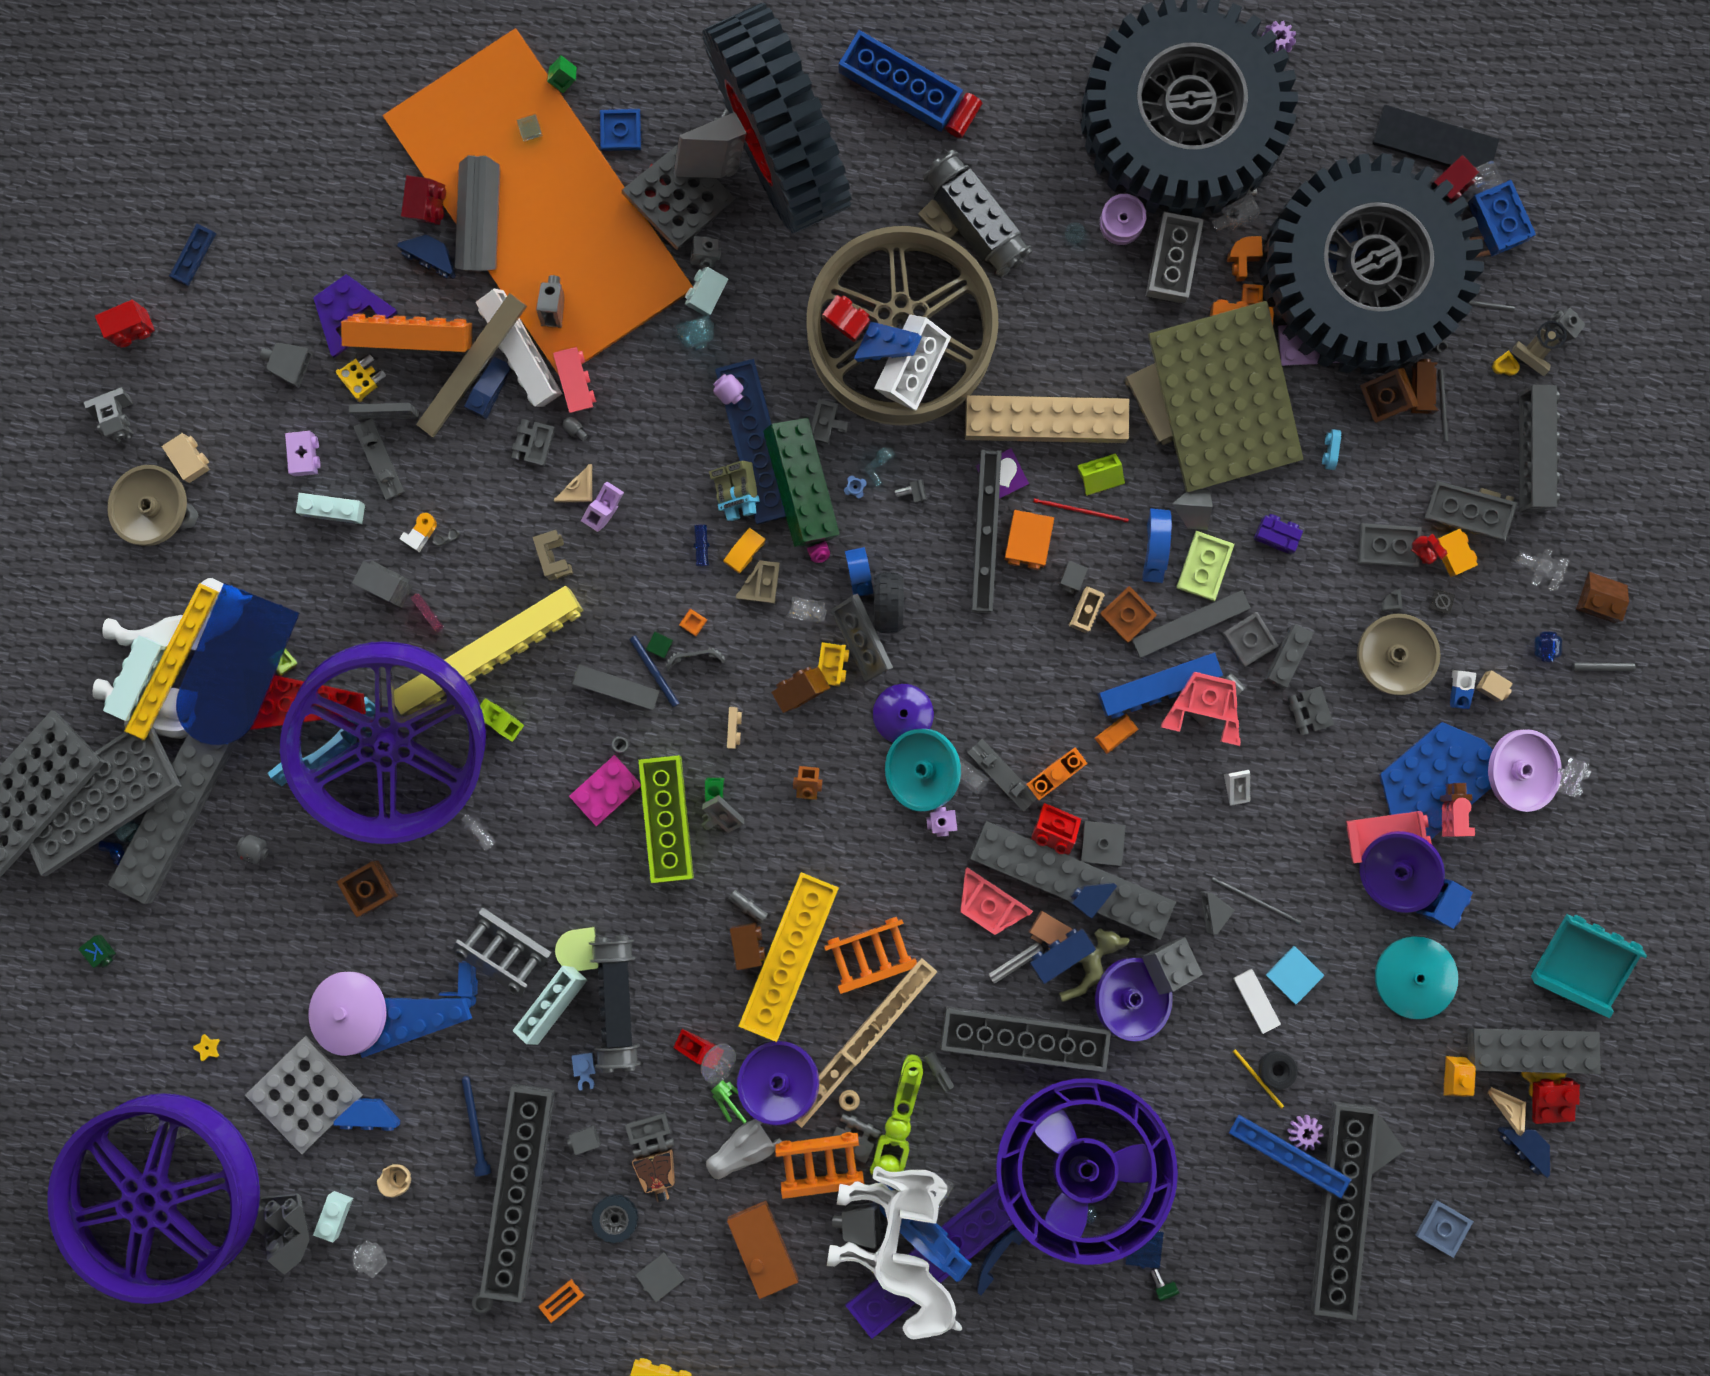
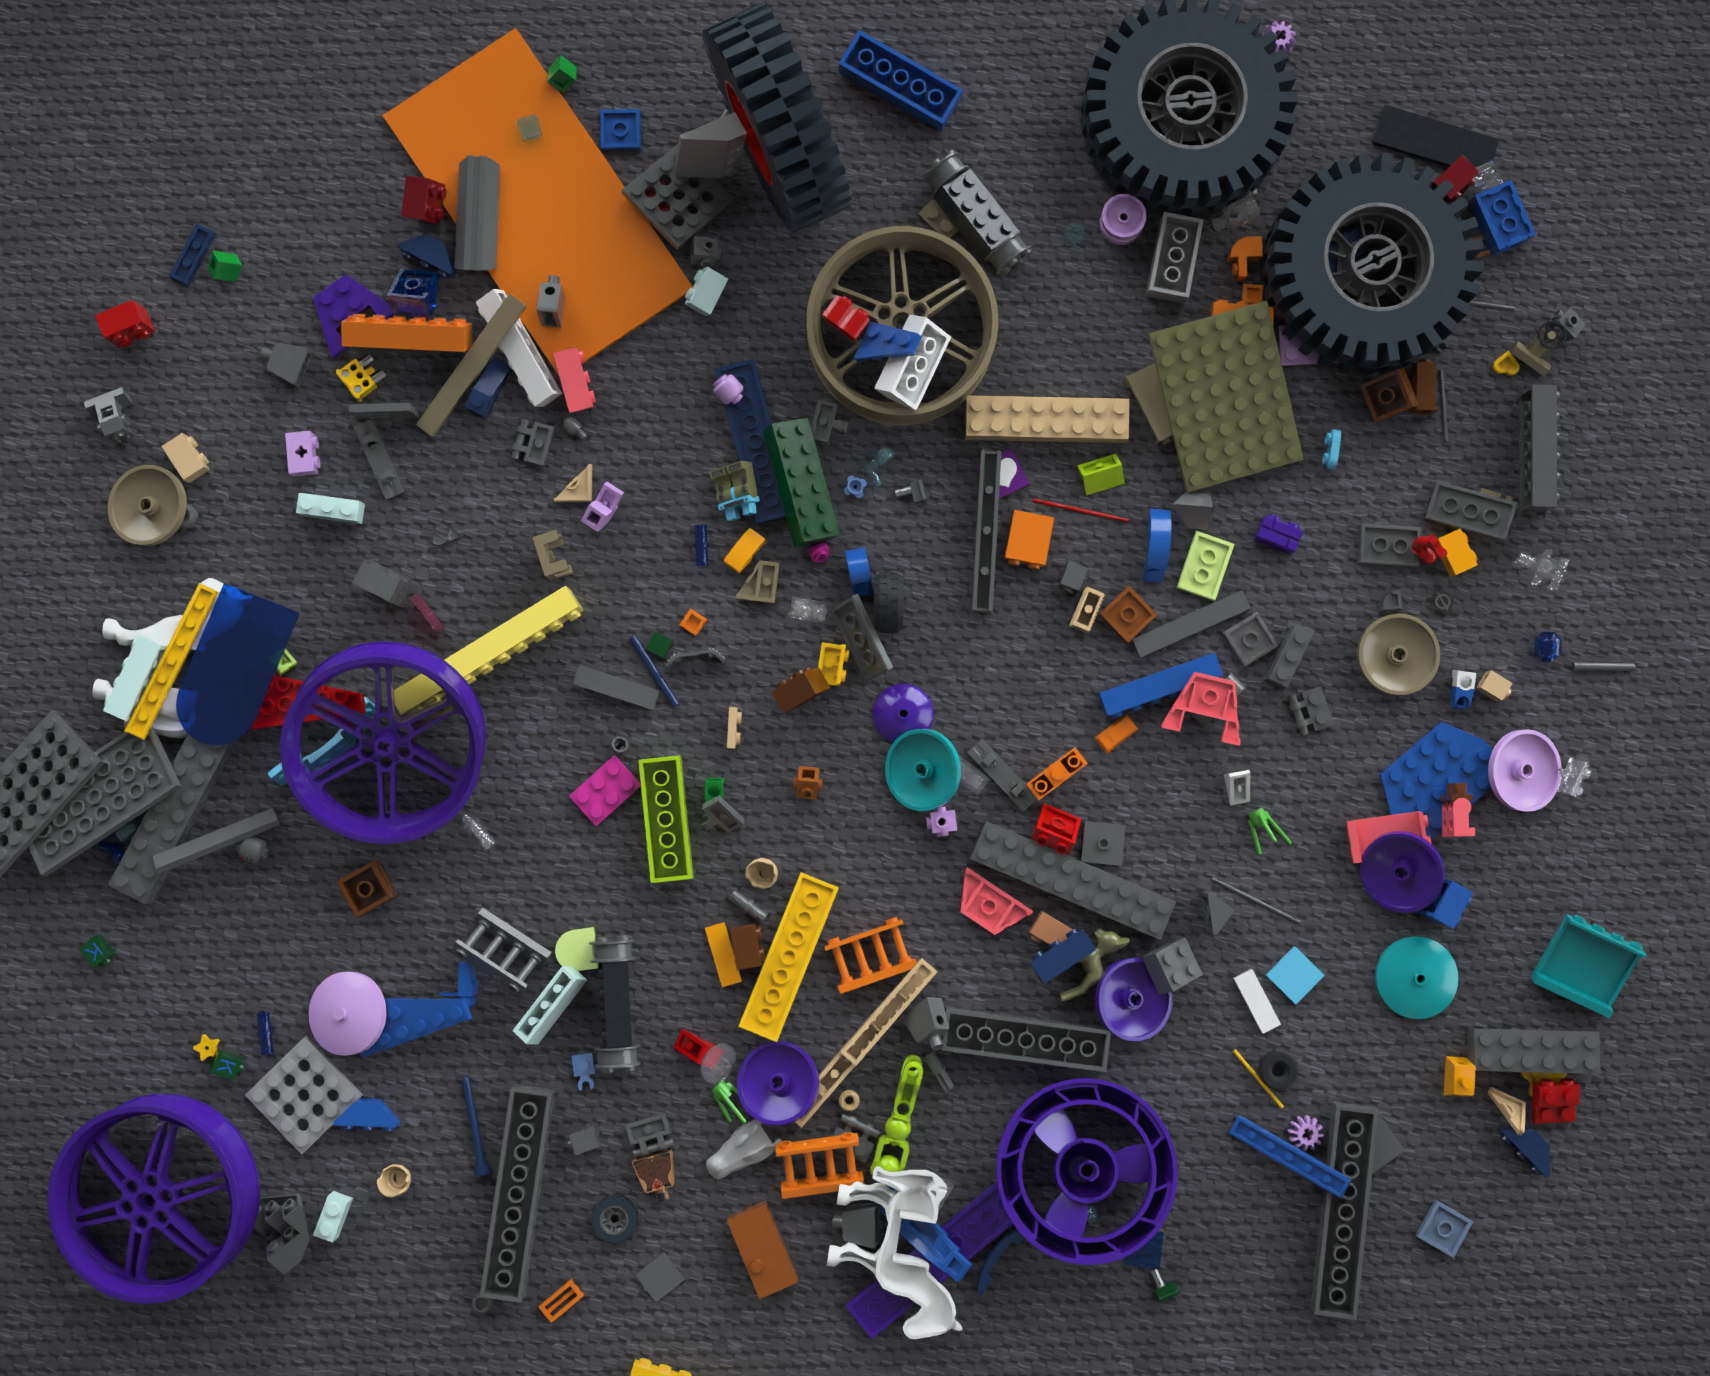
(215, 840): none -> dark grey tile
(224, 266): none -> green panel
(226, 1064): none -> dark green brick
(265, 1033): none -> clear blue pin
(369, 1258): clear brick -> none
(414, 293): none -> clear blue slope
(421, 532): leg -> none
(500, 720): lime brick -> none
(696, 332): clear light blue cone -> none
(723, 954): none -> light orange tile
(768, 871): none -> tan hair
(928, 1022): none -> dark grey torso
(963, 115): red pin -> none
(1015, 963): light grey axle -> none
(1091, 897): dark blue slope -> none
(1261, 818): none -> bright green plant
(1604, 598): reddish brown slope -> none

